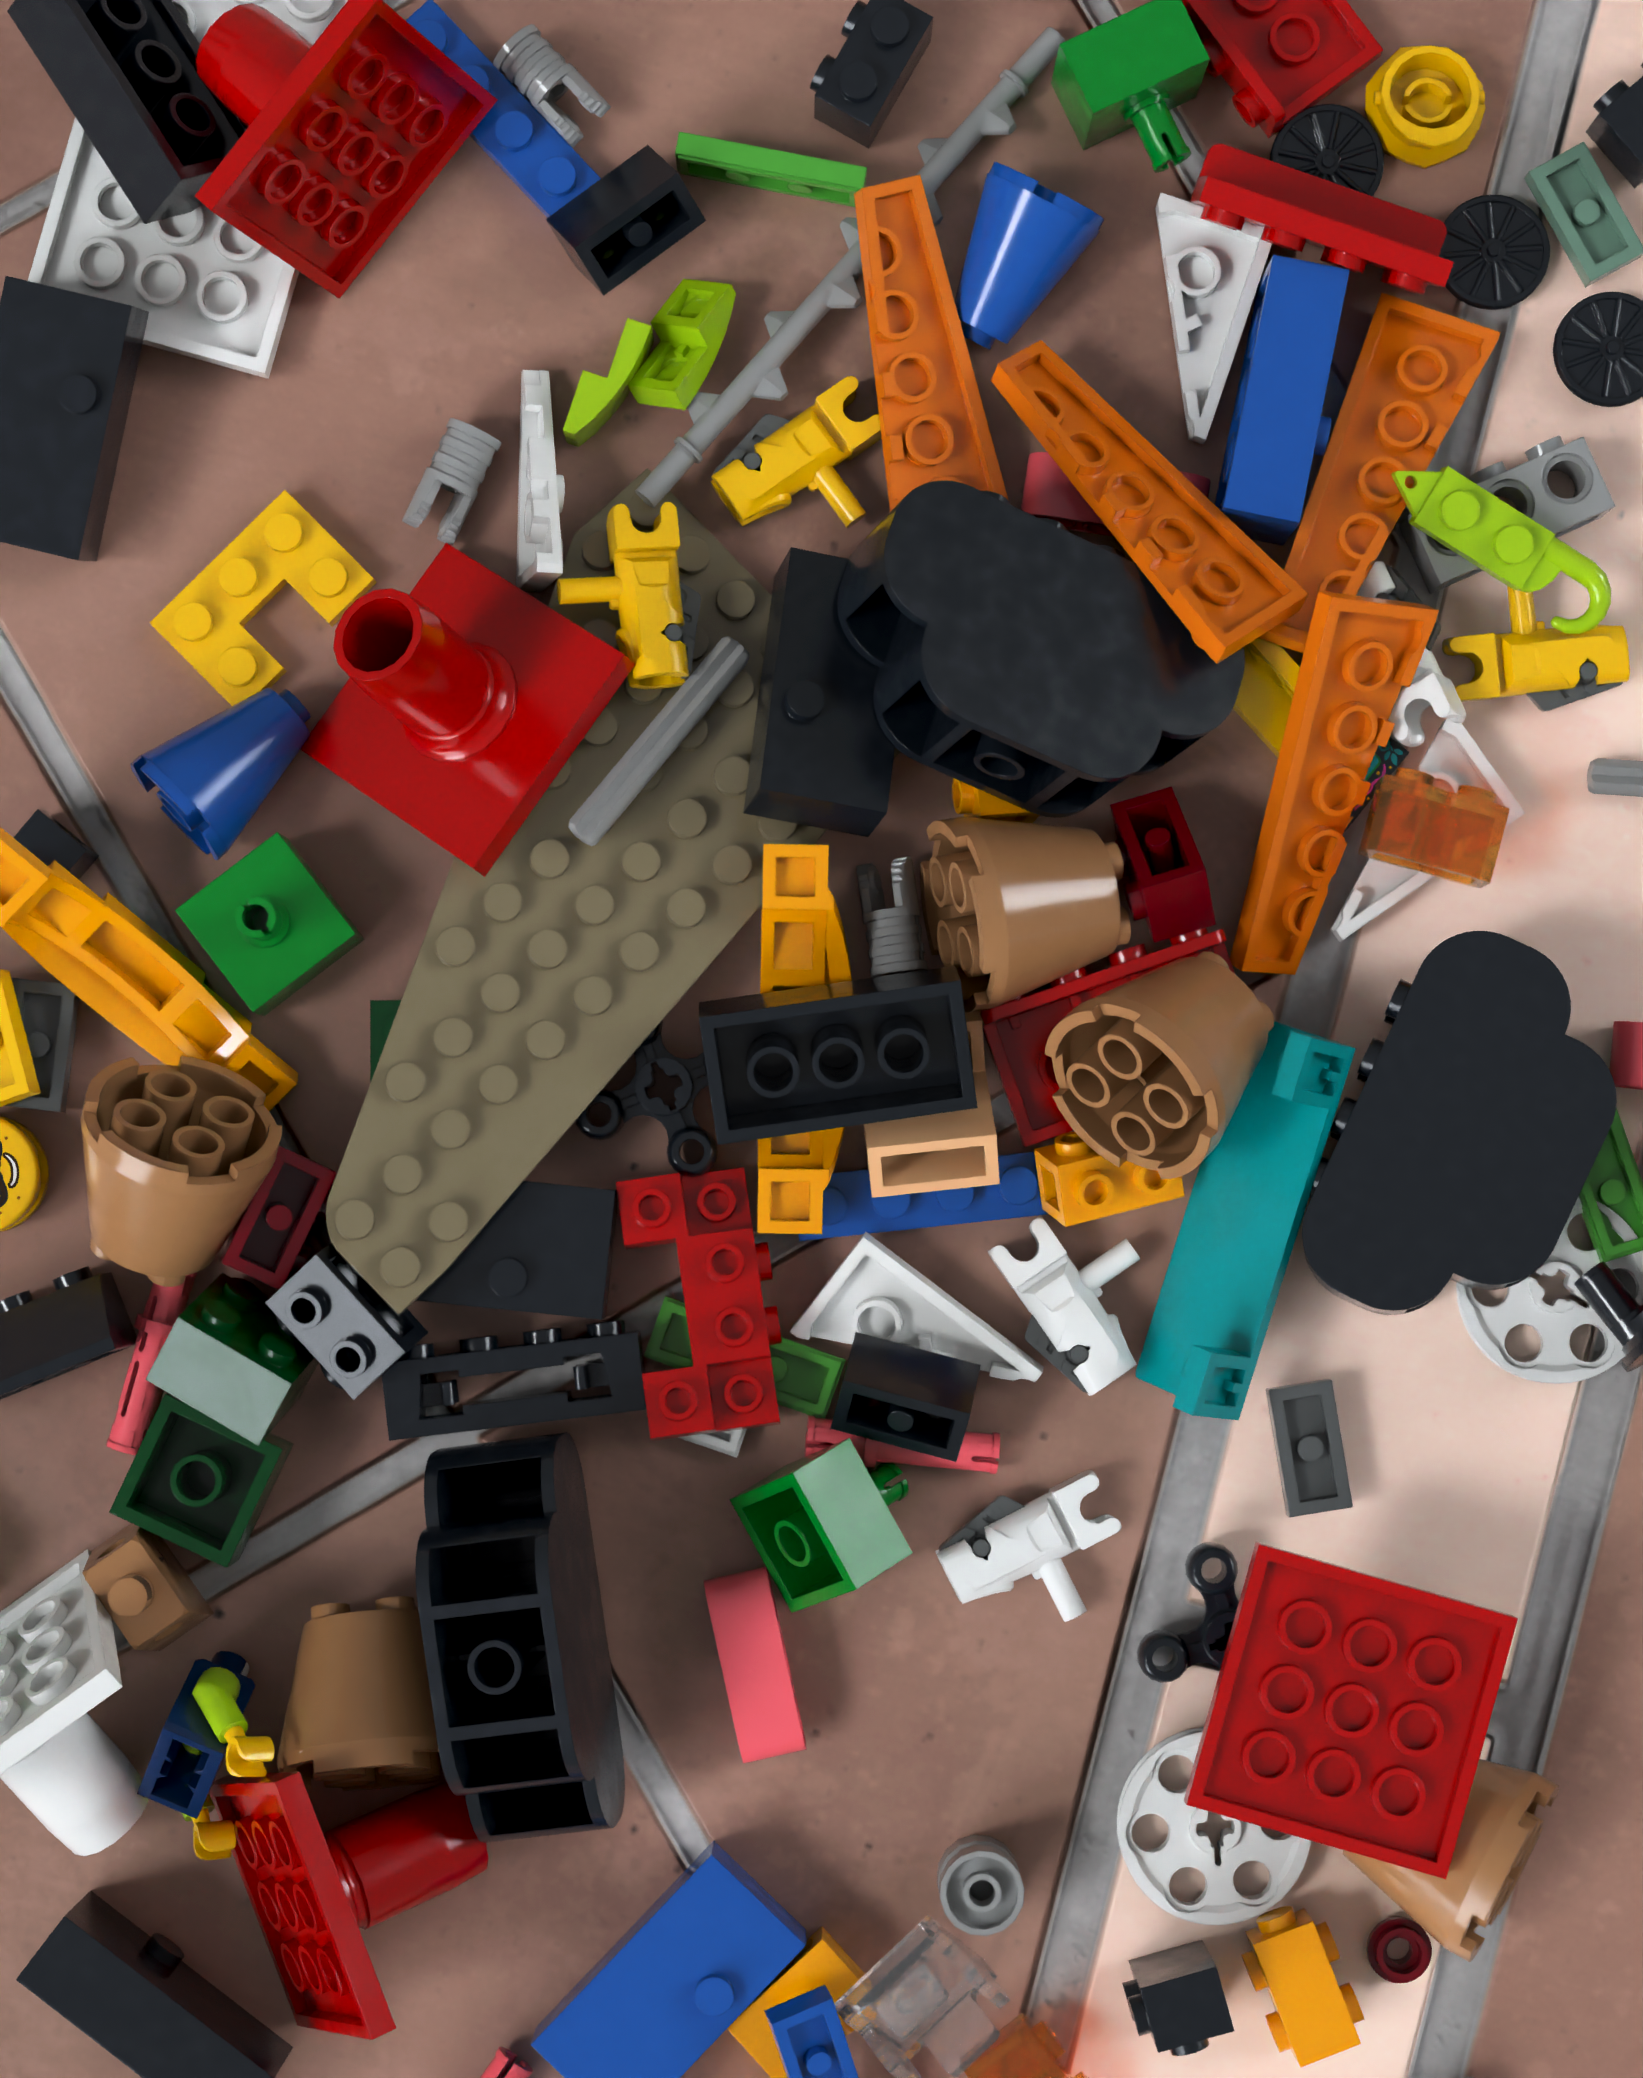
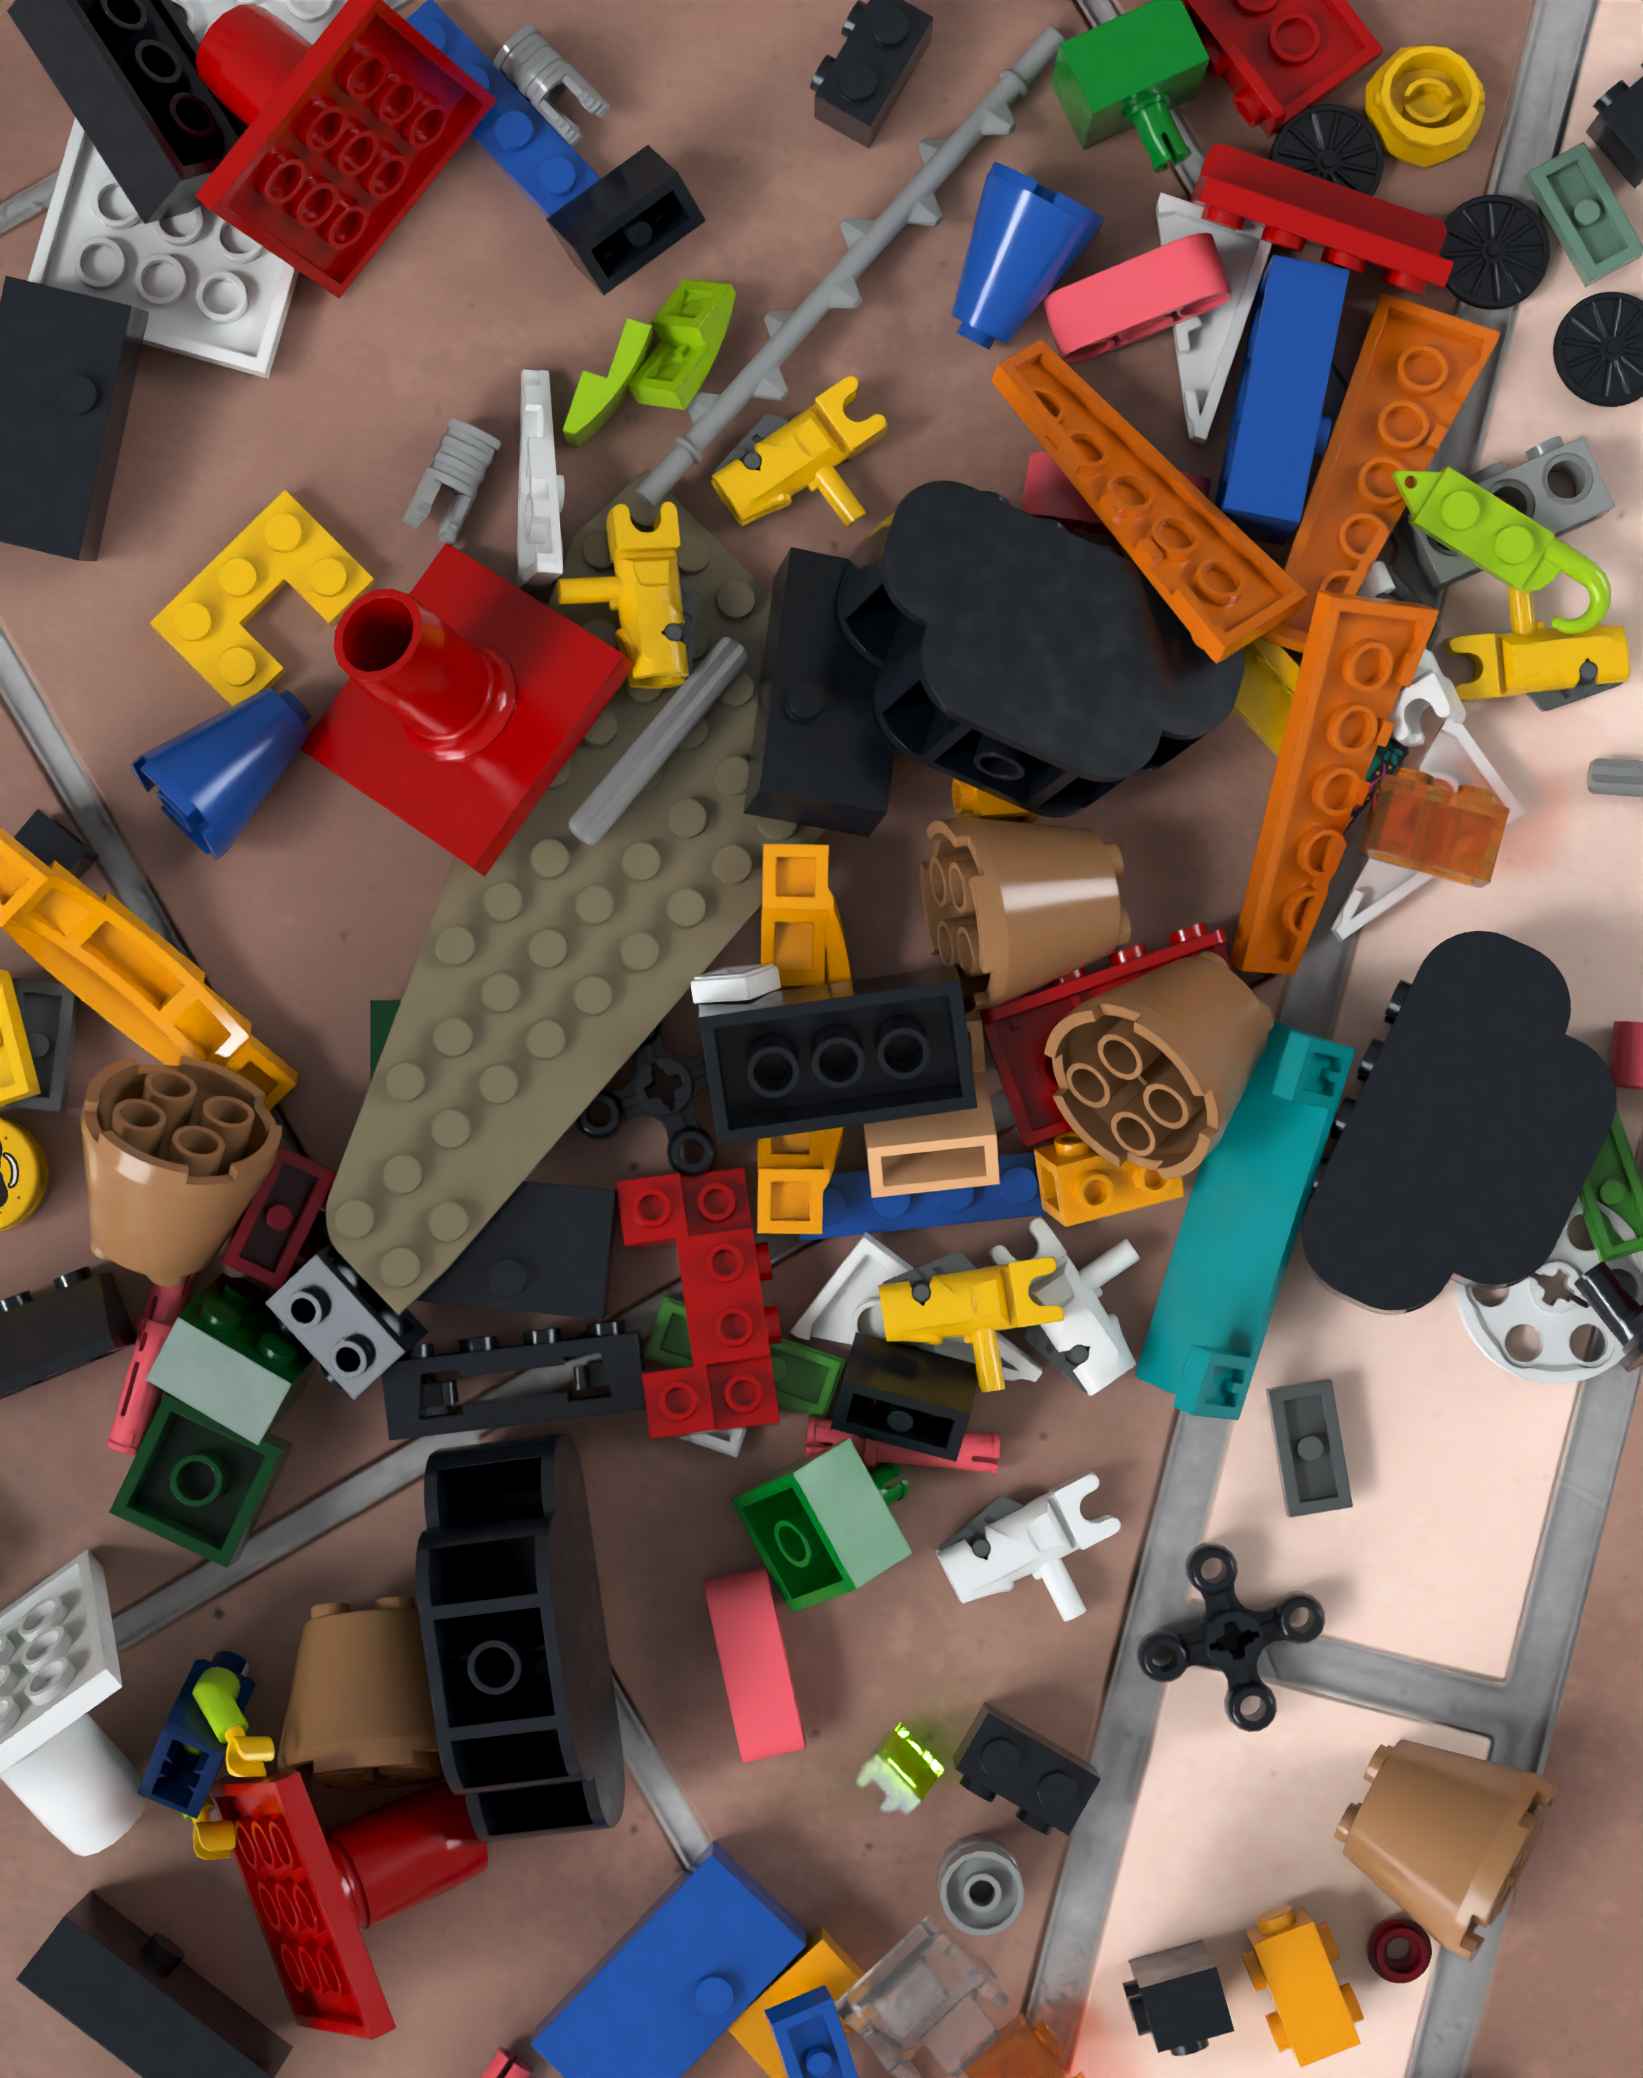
(145, 1589): medium nougat torso -> none
(269, 924): green brick -> none
(735, 983): none -> white tile
(769, 169): bright green tile -> none
(895, 931): light grey hinge -> none
(901, 1770): none -> clear neon green tile
(921, 362): orange wing -> none
(960, 1300): none -> yellow piece
(1026, 1770): none -> black brick
(1137, 298): none -> coral beam
(1163, 865): dark red brick -> none
(1187, 1847): white wedge -> none
(1350, 1710): red piece -> none

